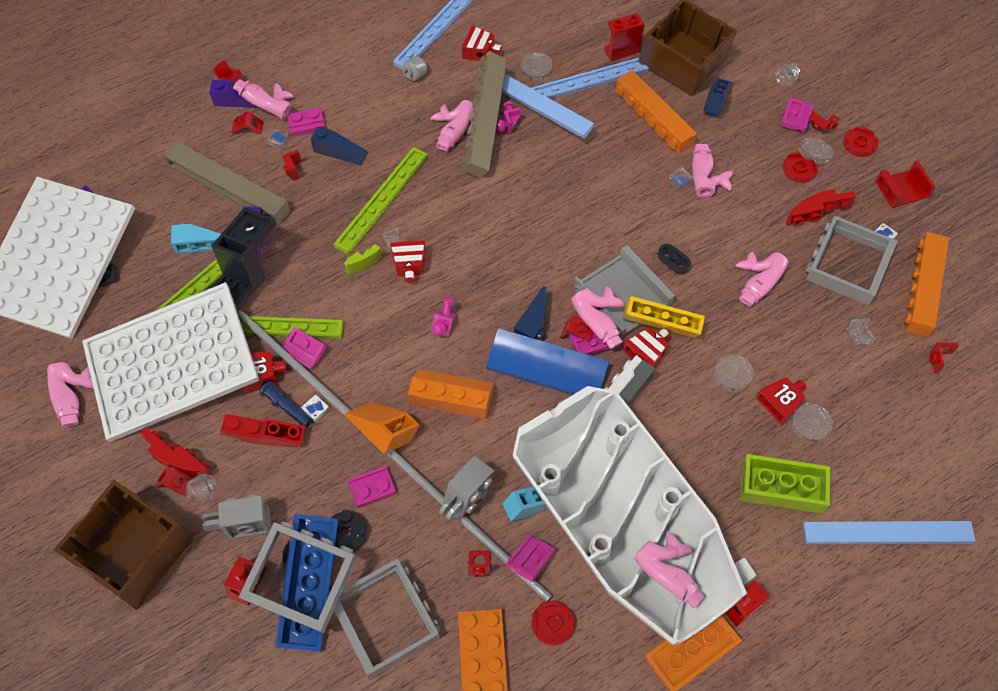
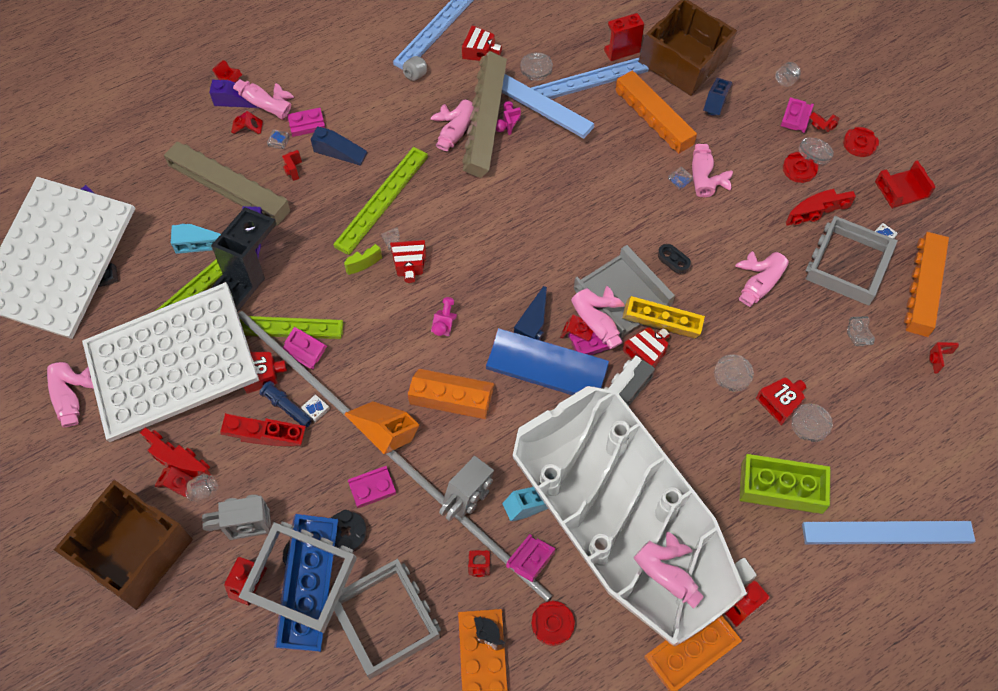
(488, 633): none -> black piece

